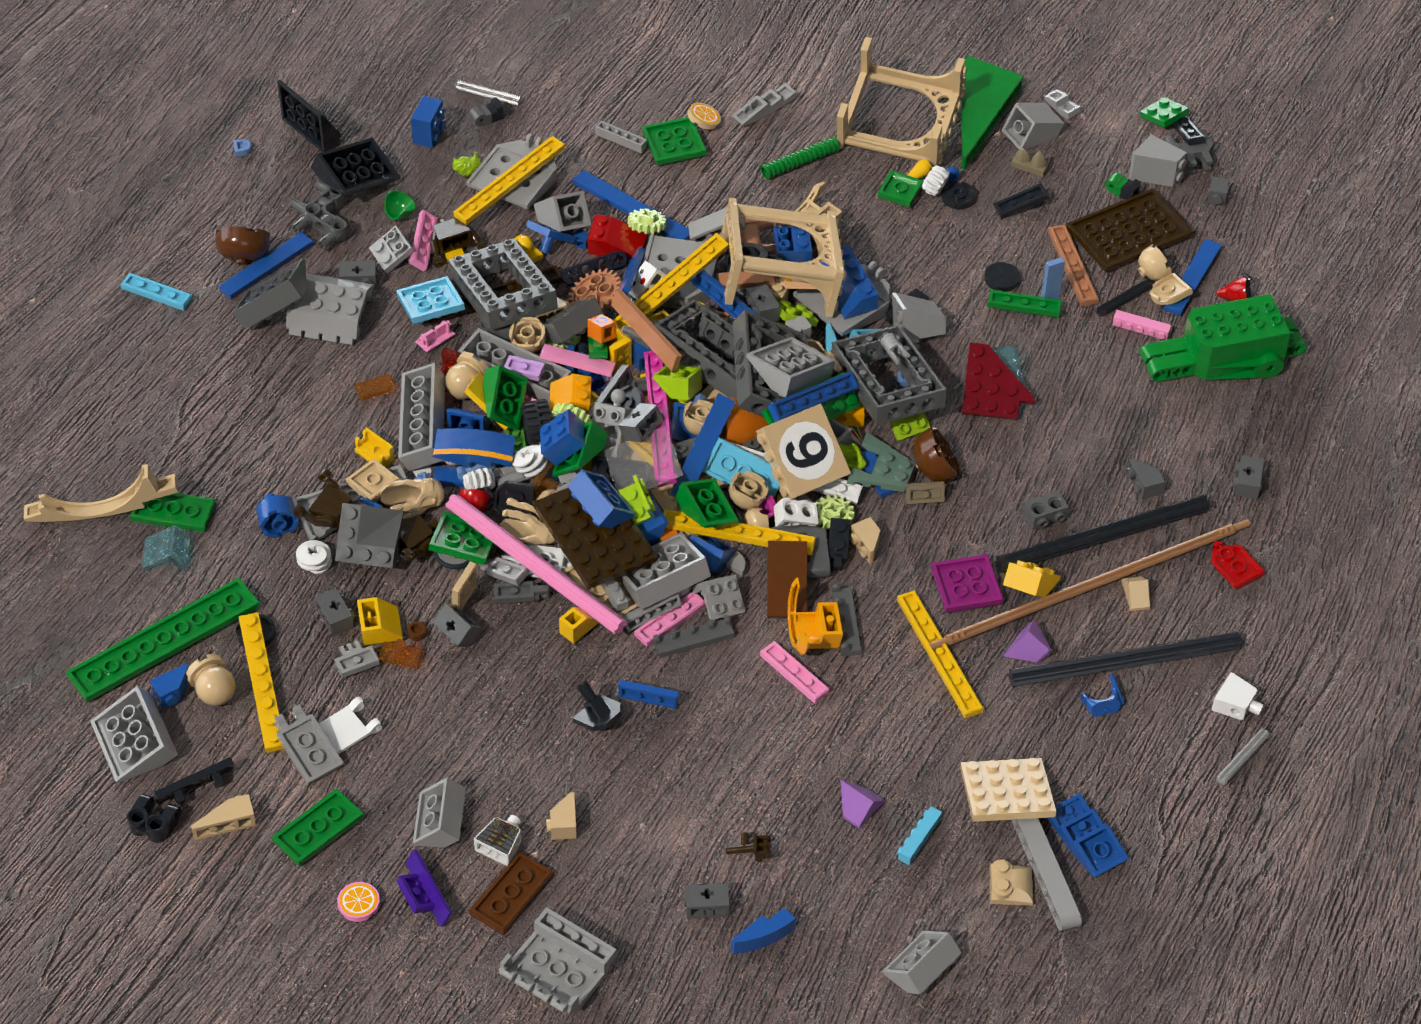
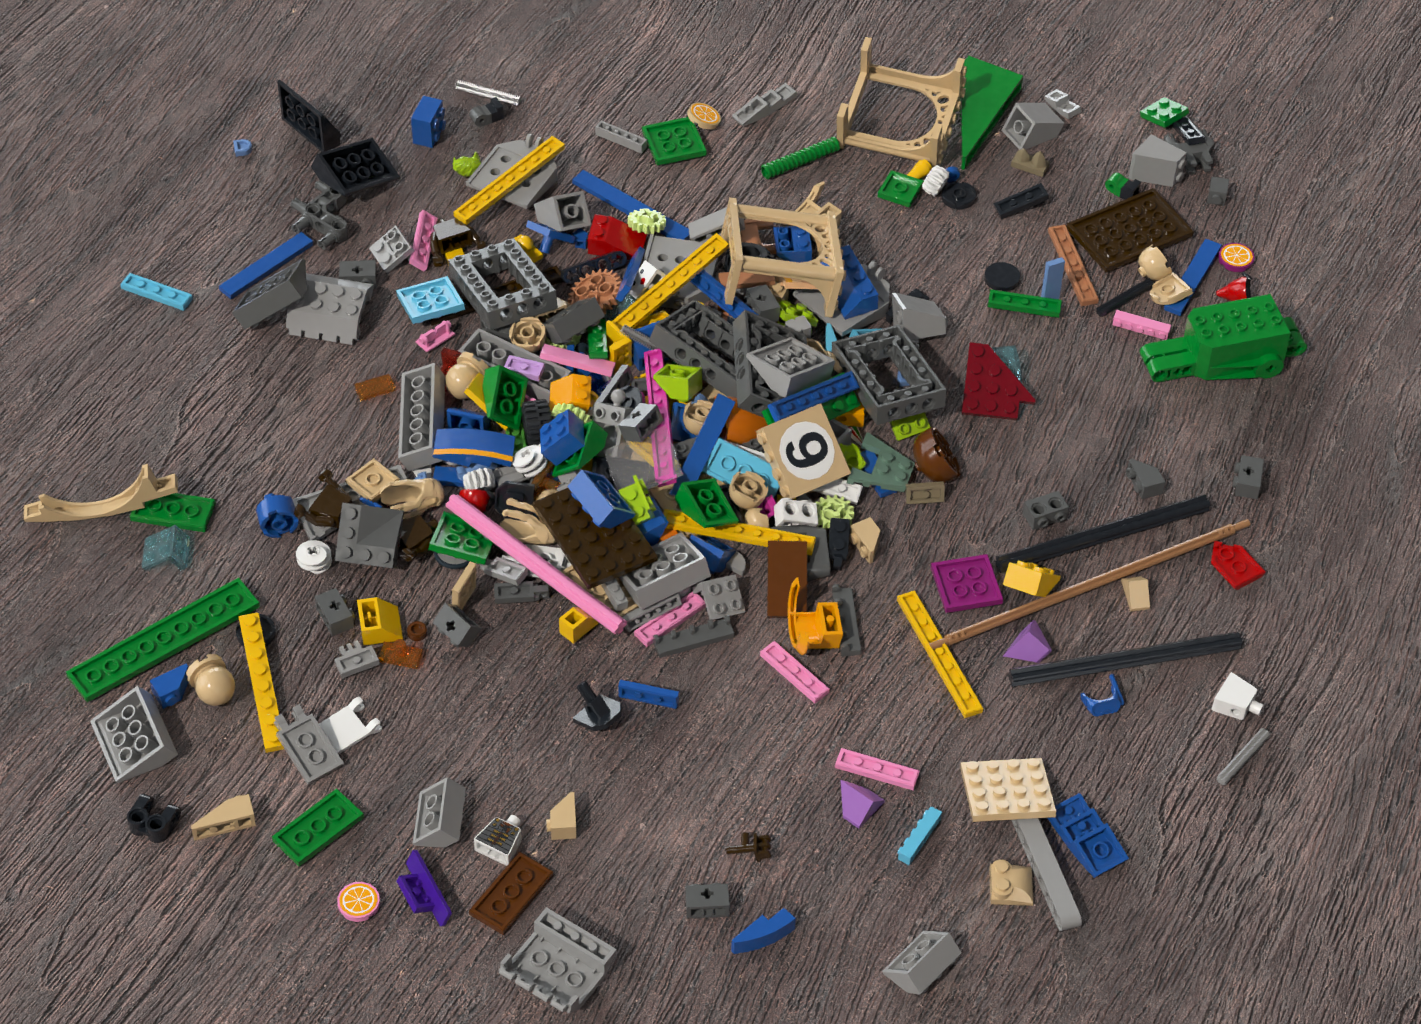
(210, 773): black hinge -> none
(242, 244): reddish brown cylinder -> none
(374, 447): yellow hinge -> none
(398, 205): green helmet -> none
(601, 328): orange brick -> none
(646, 330): nougat tile -> none
(877, 769): none -> bright pink tile
(894, 347): light grey hinge -> none
(1236, 257): none -> tile

